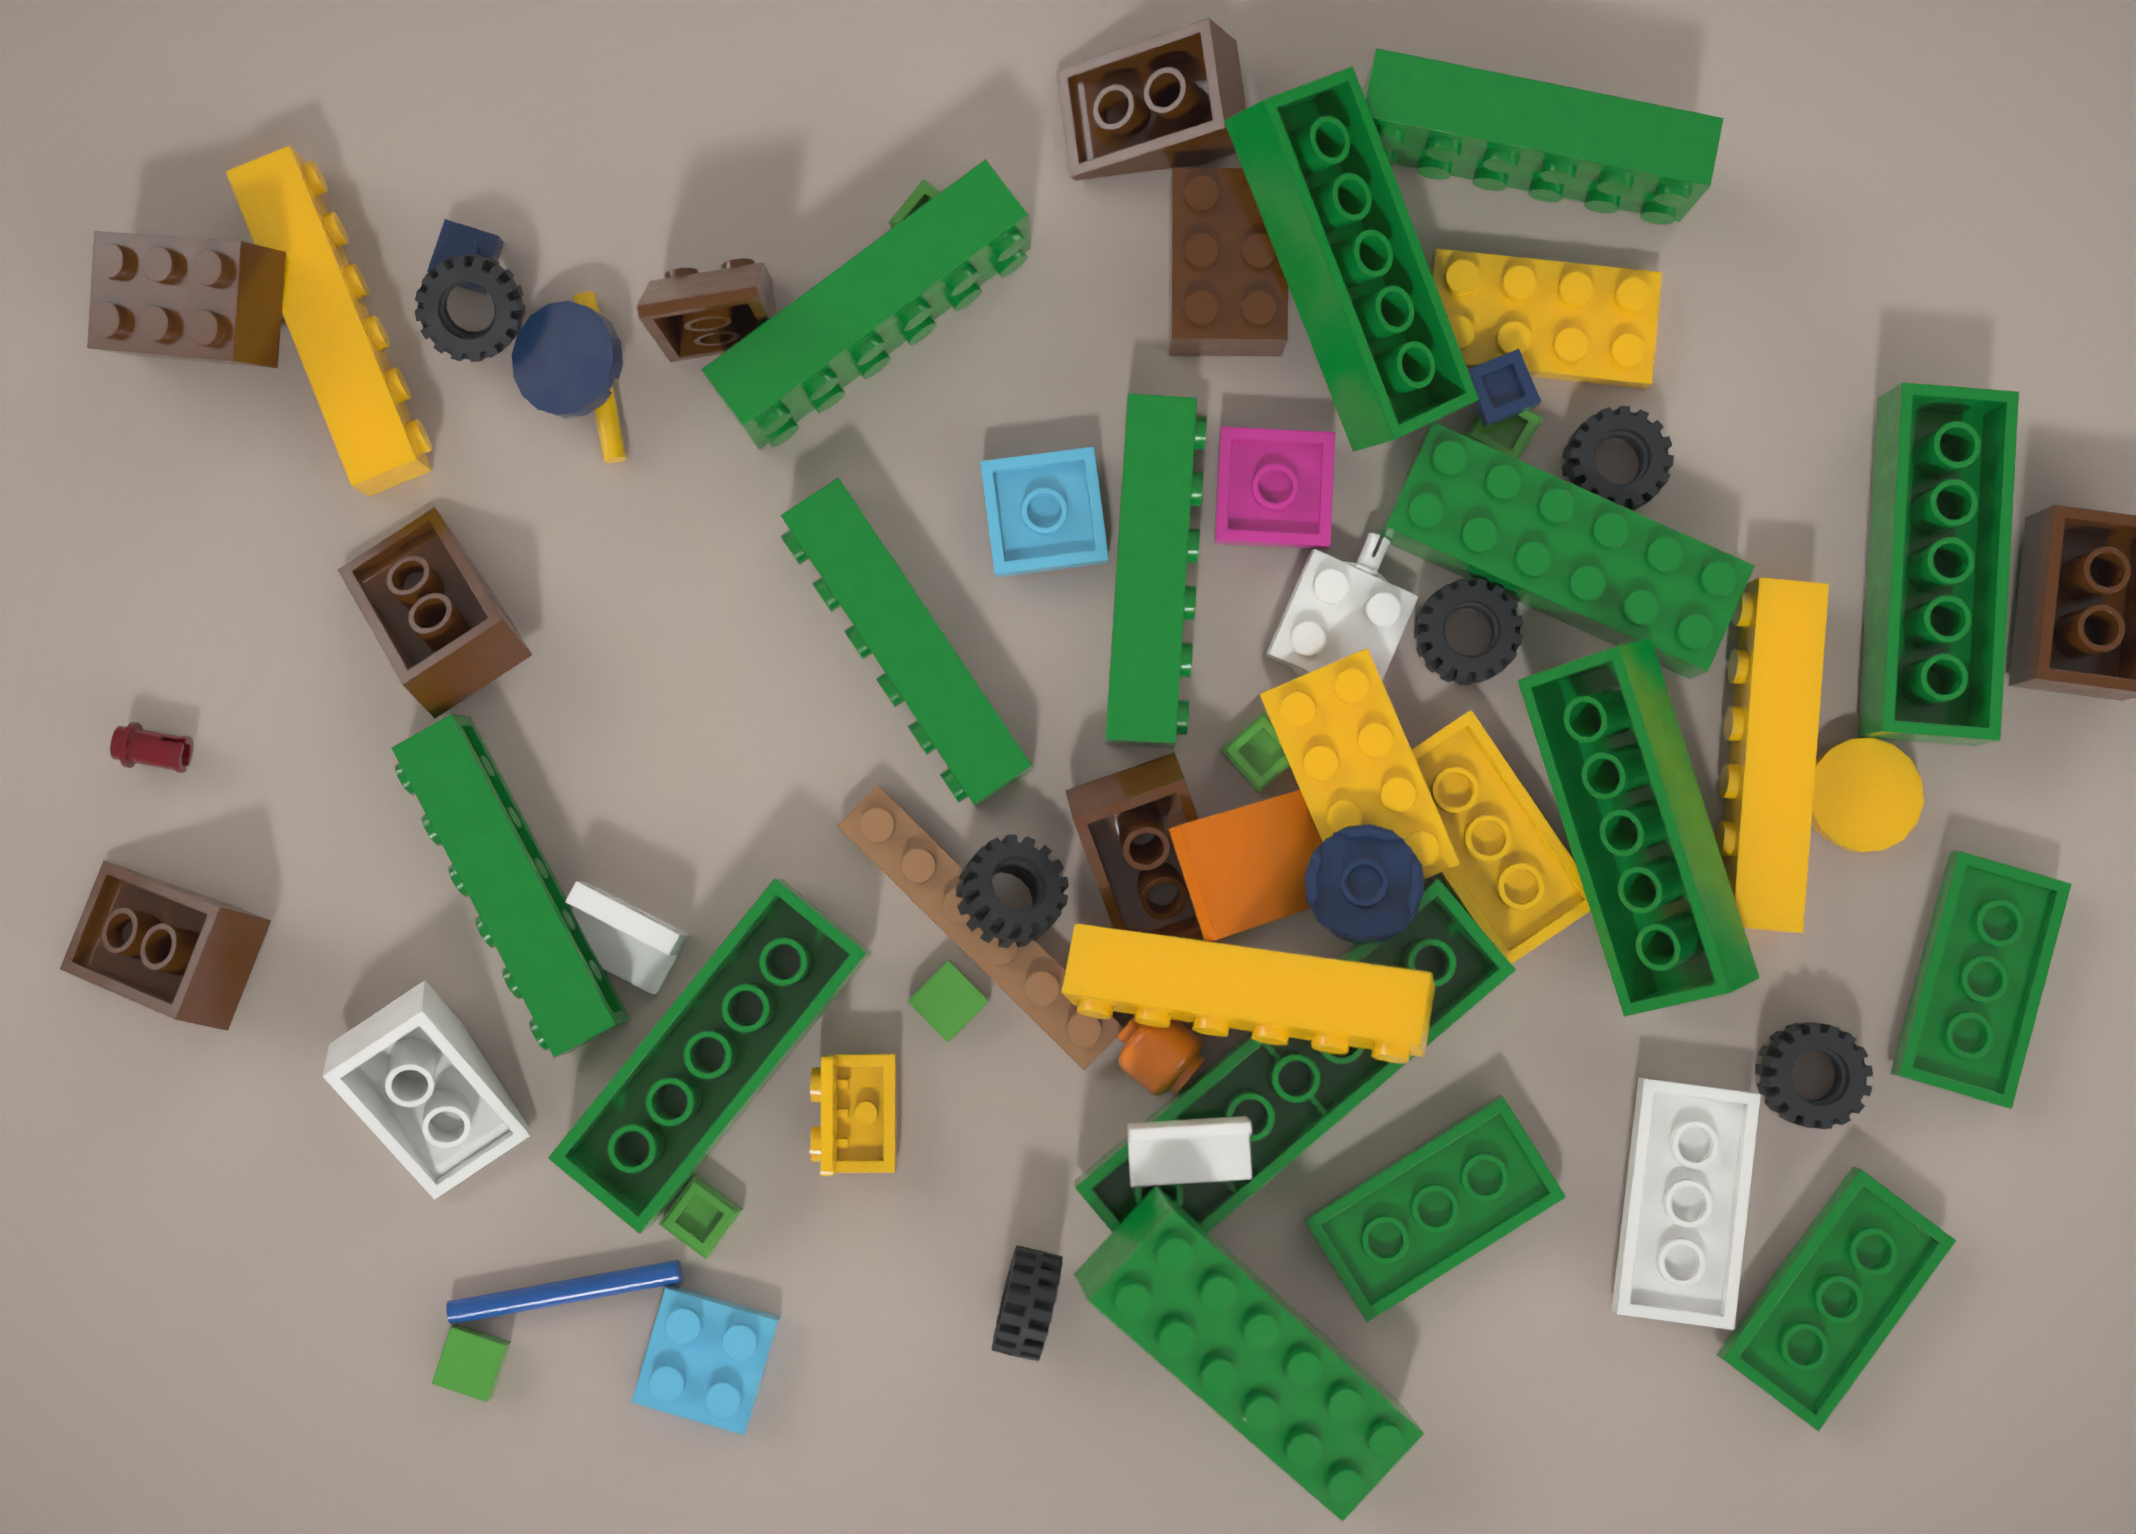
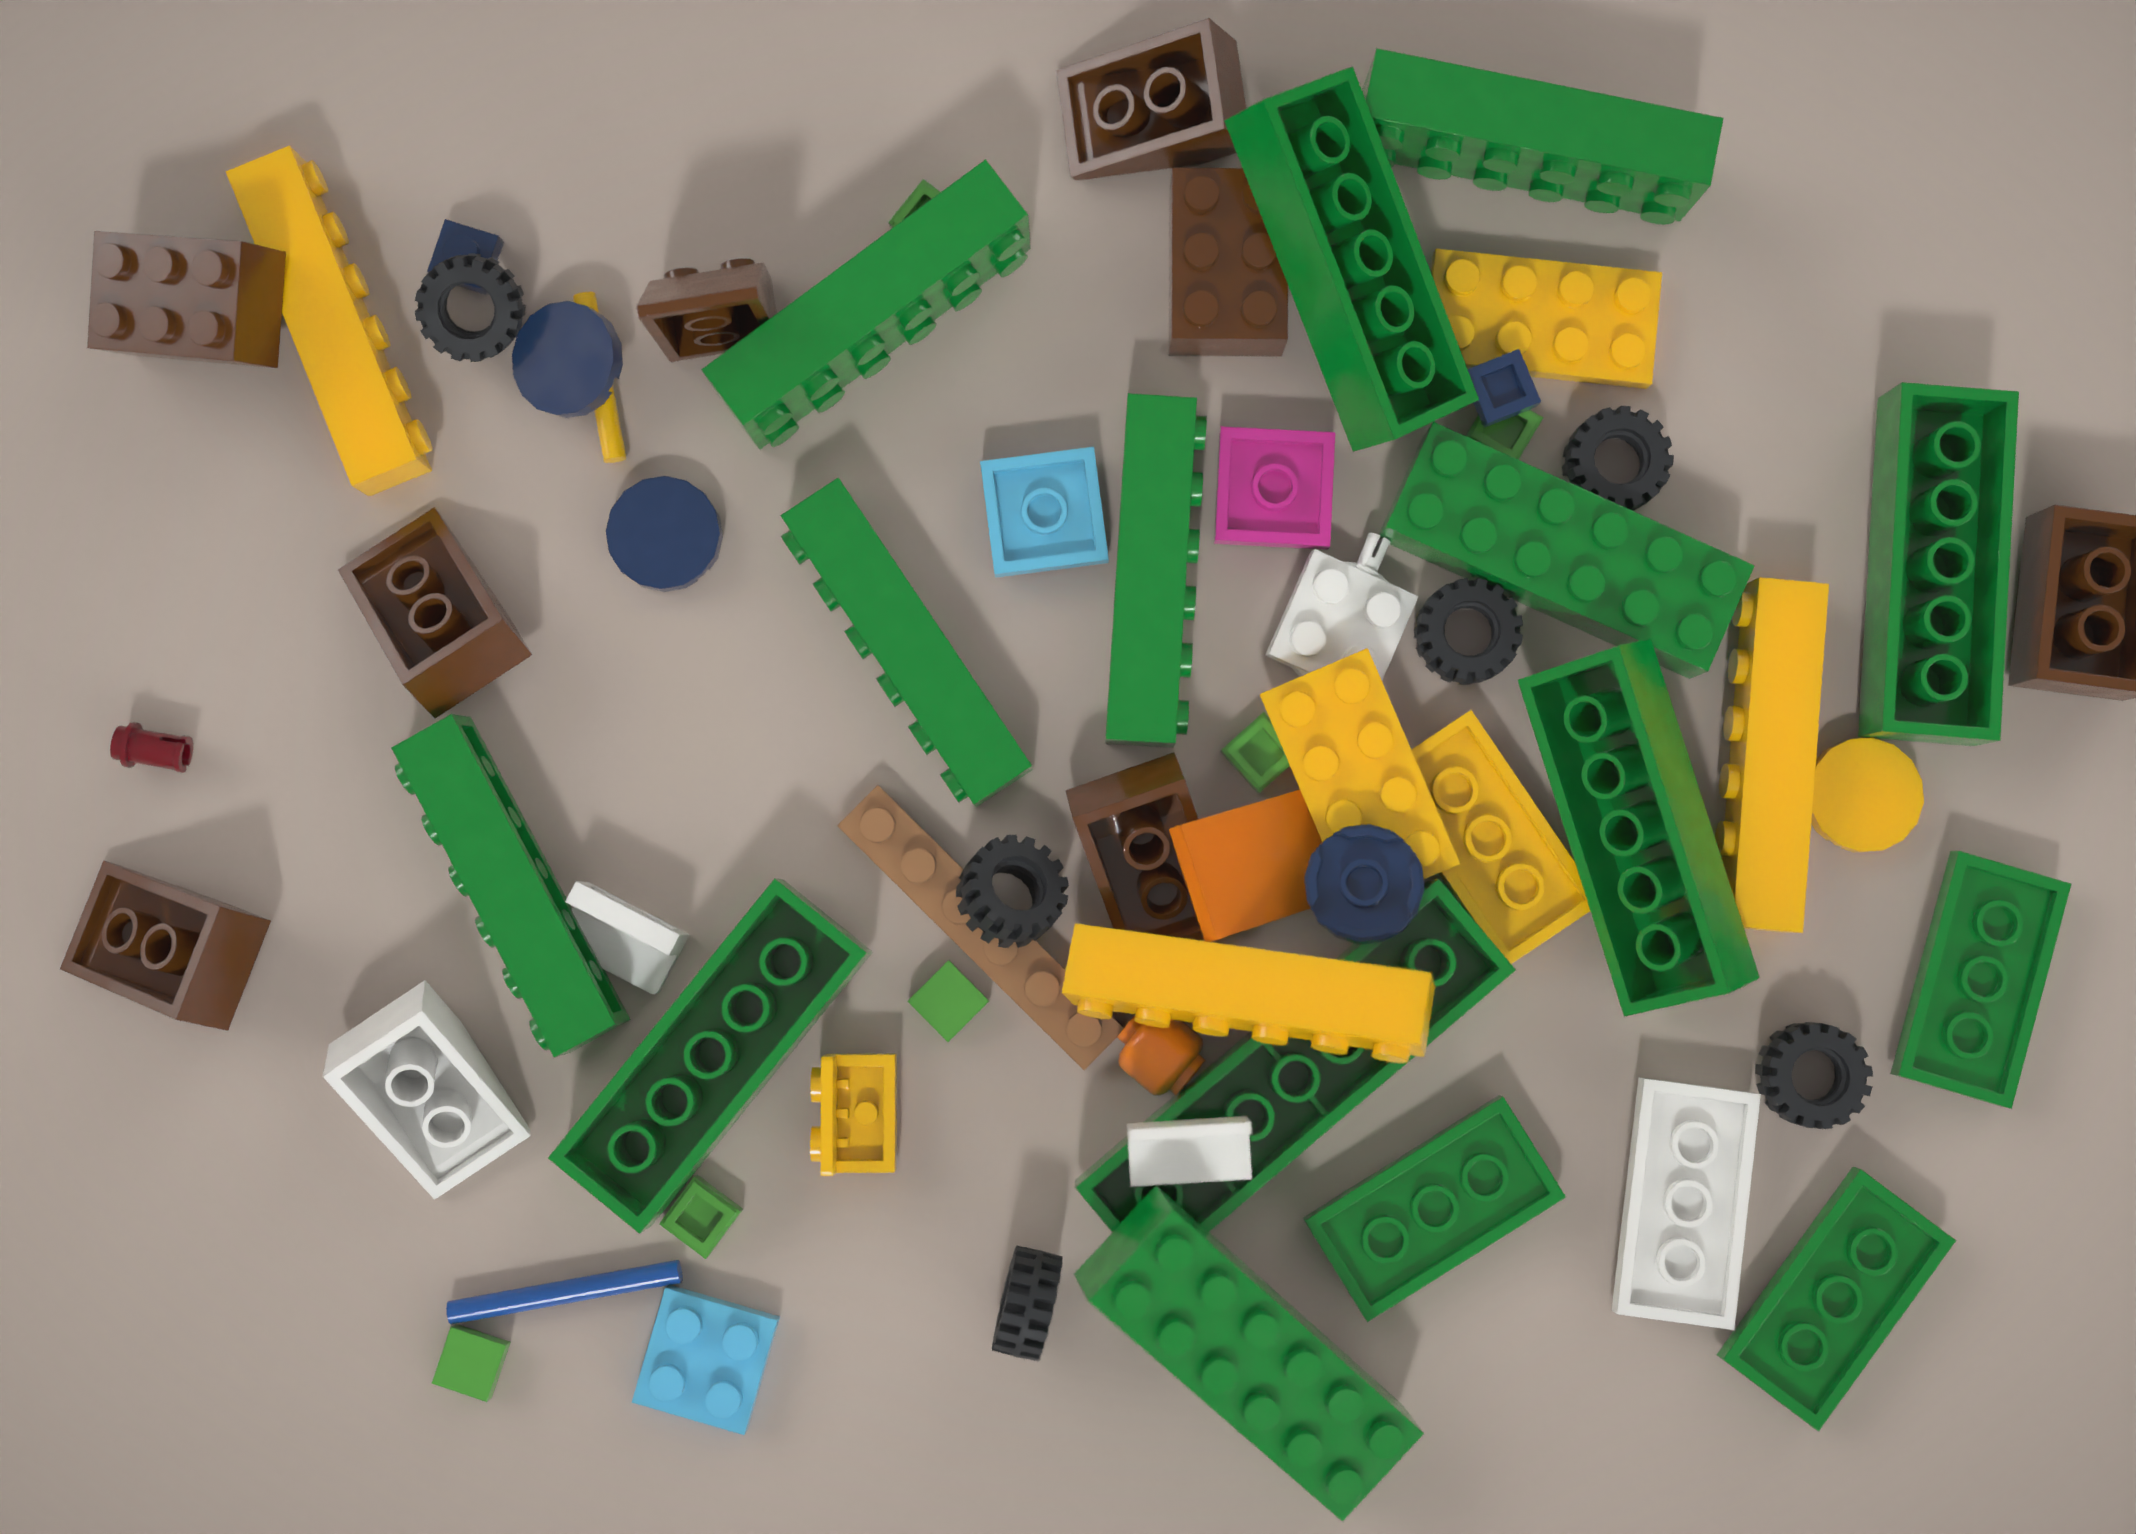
(664, 533): none -> dark blue tile

